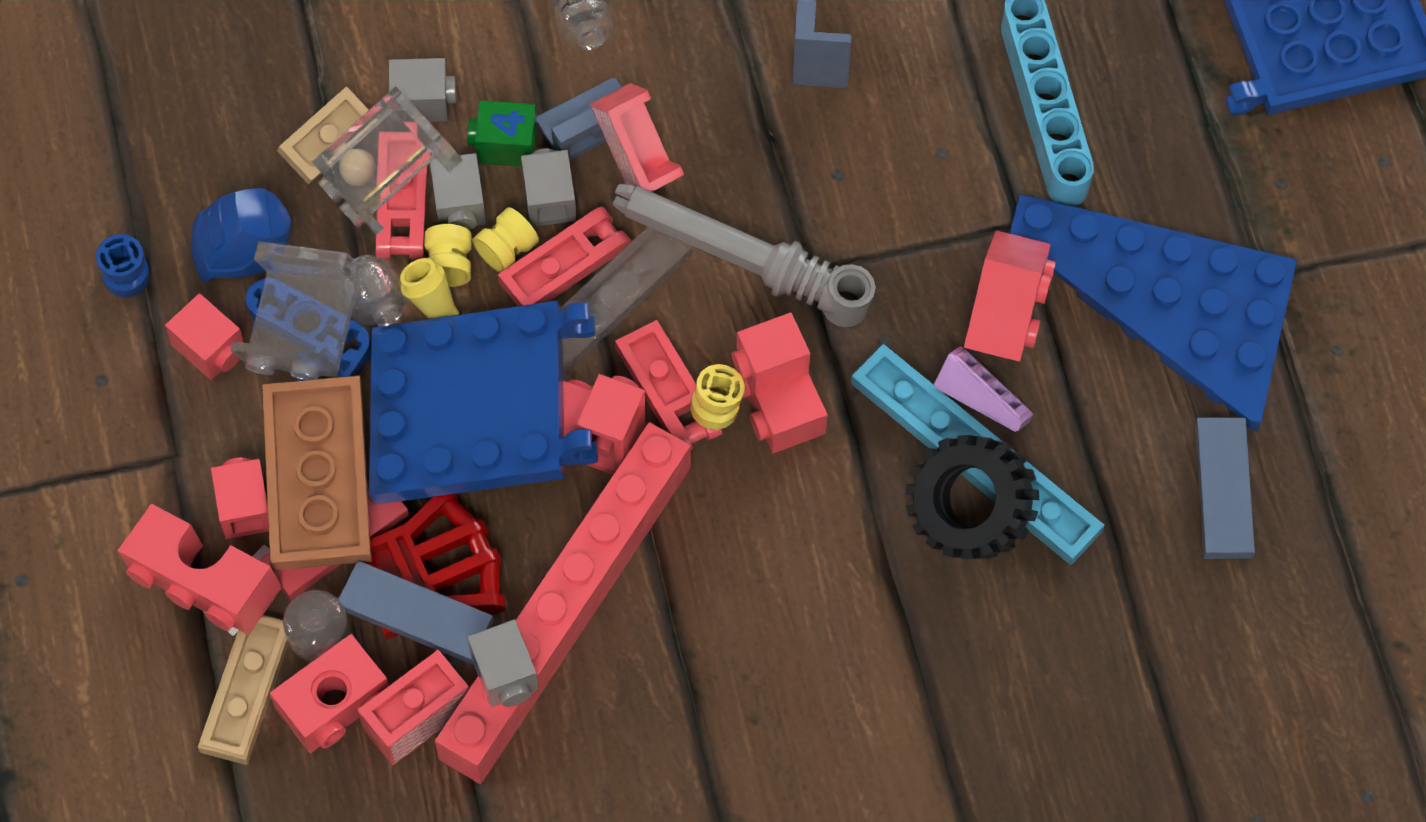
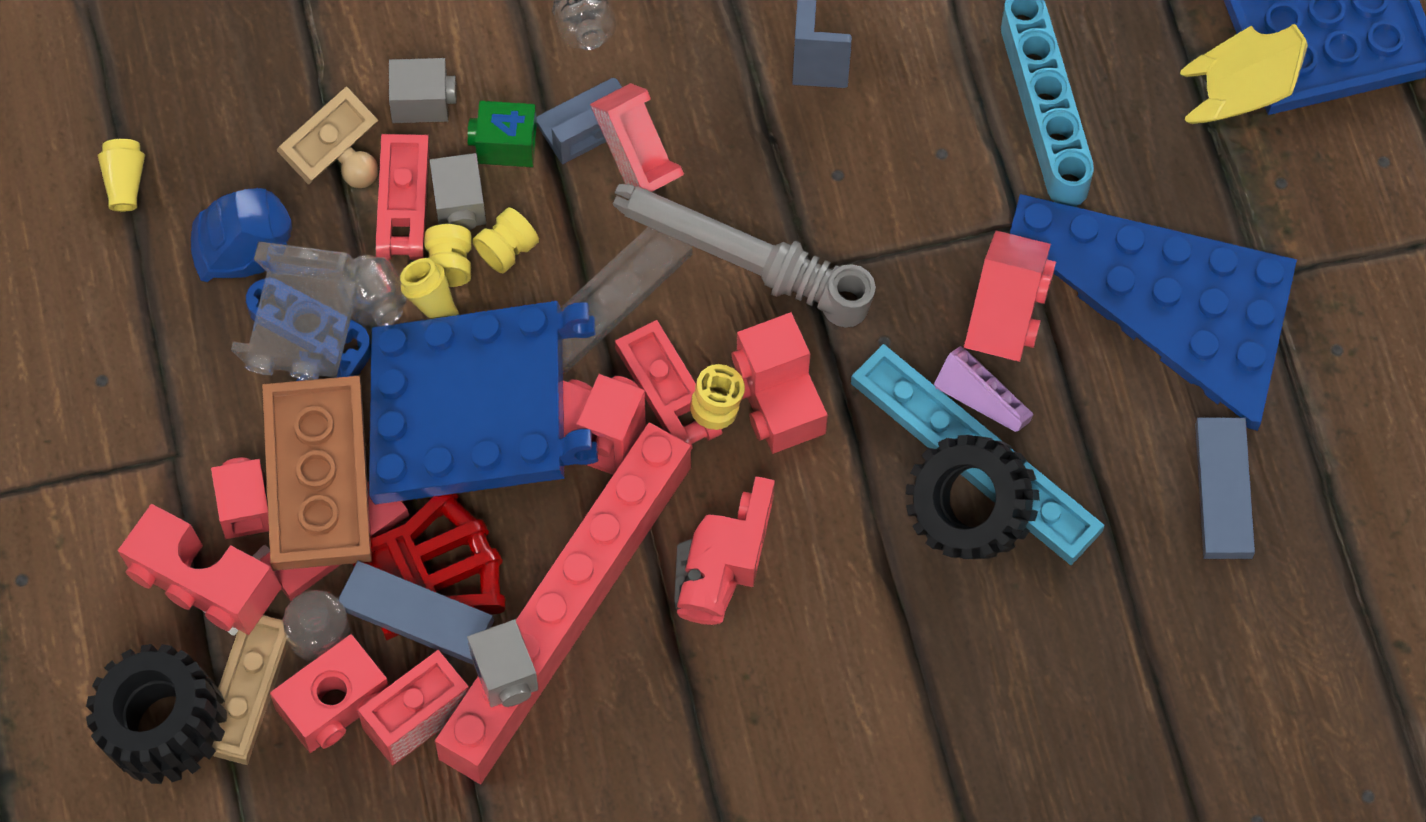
(121, 171): none -> light yellow cone
(128, 275): blue wheel -> none
(133, 688): none -> black tyre
(204, 337): coral brick -> none
(381, 157): clear panel -> none
(548, 187): light grey brick -> none
(564, 259): coral plate -> none
(722, 556): none -> coral plate
(1247, 72): none -> light yellow shield

